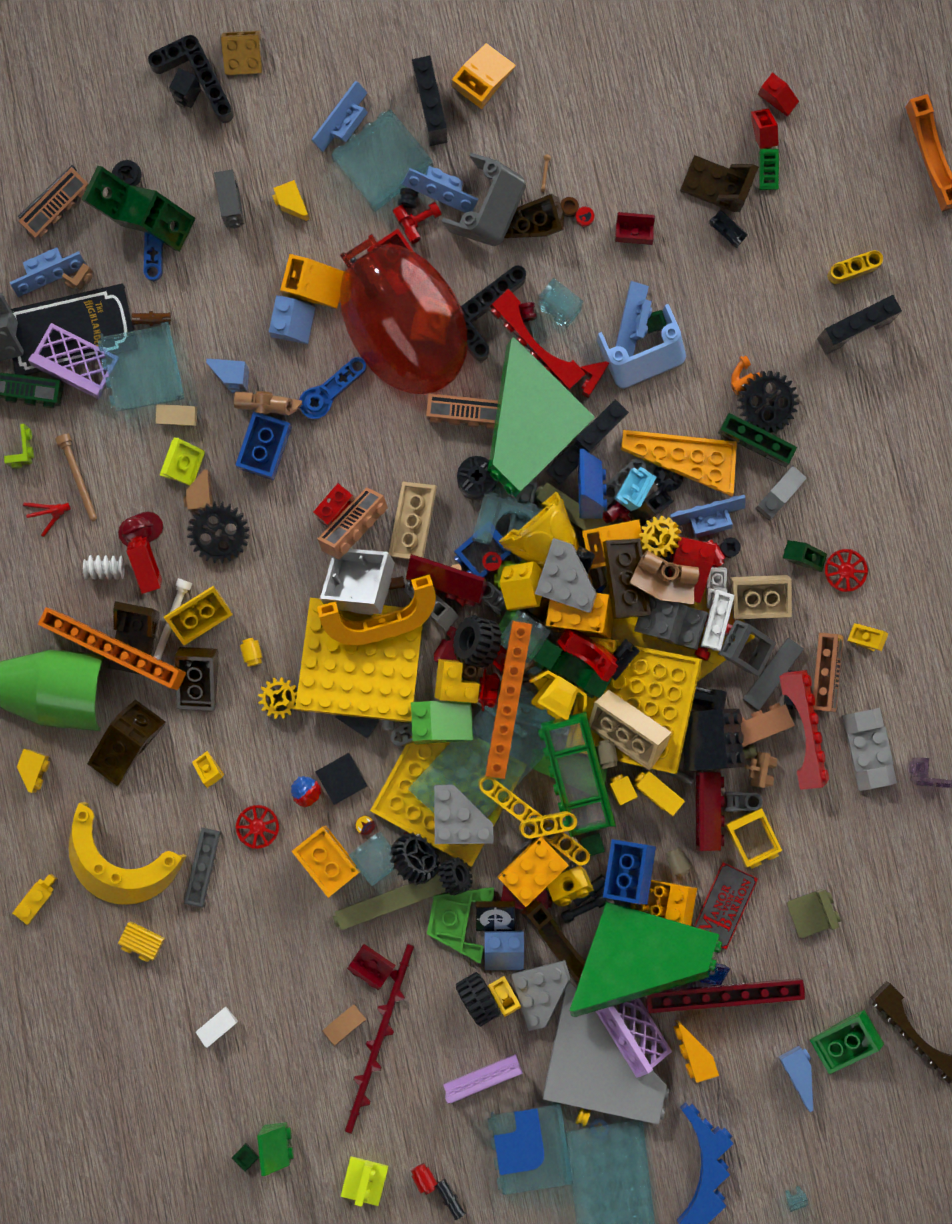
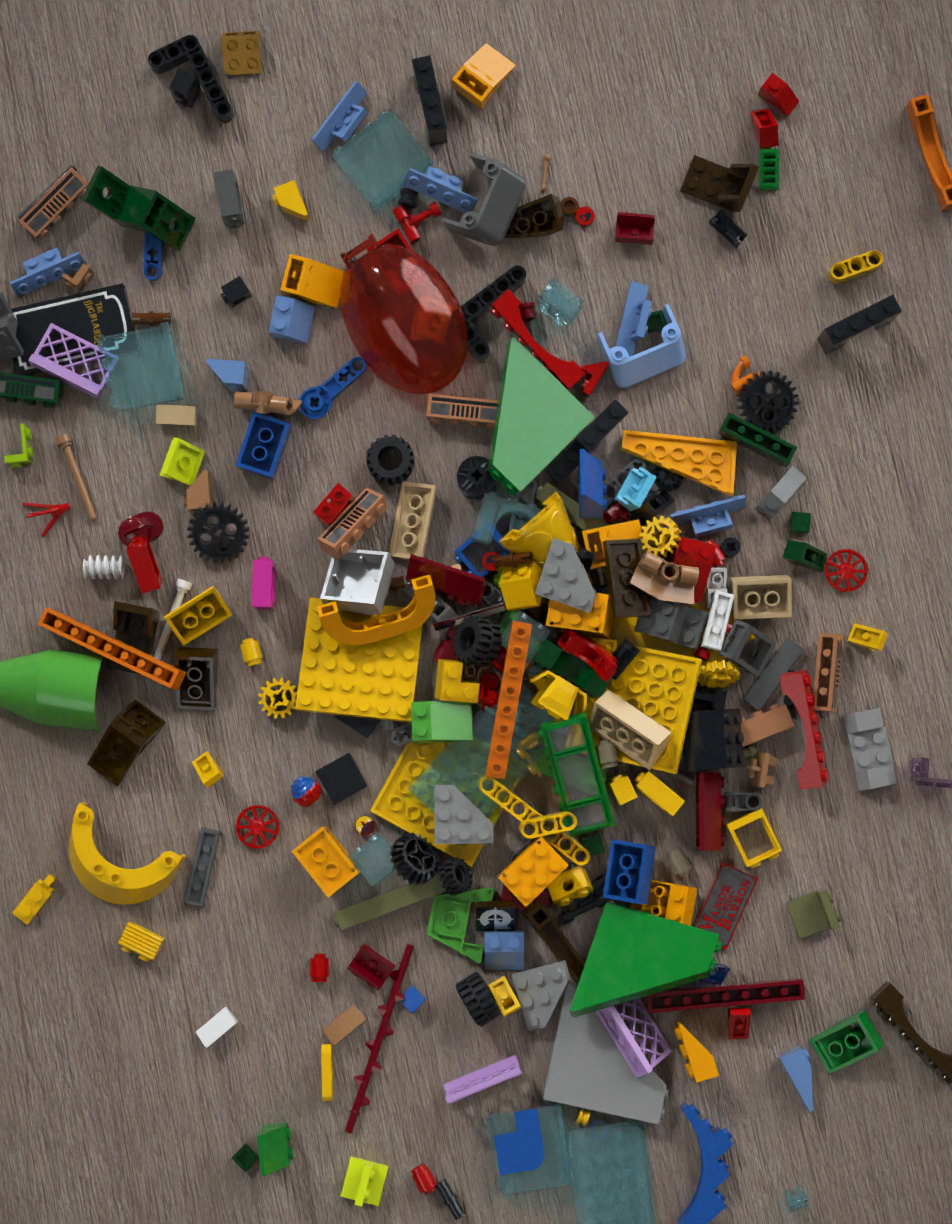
(31, 768): yellow slope -> none
(126, 166): black gear -> none
(235, 292): none -> black brick
(263, 584): none -> dark pink window
(319, 968): none -> red brick
(327, 1072): none -> yellow beam
(390, 476): none -> black tyre
(413, 999): none -> blue slope
(480, 613): none -> sticker
(513, 560): none -> reddish brown pin
(529, 741): none -> clear yellow bracket
(718, 674): none -> yellow gear
(738, 1023): none -> red slope
(800, 522): none -> dark green tile

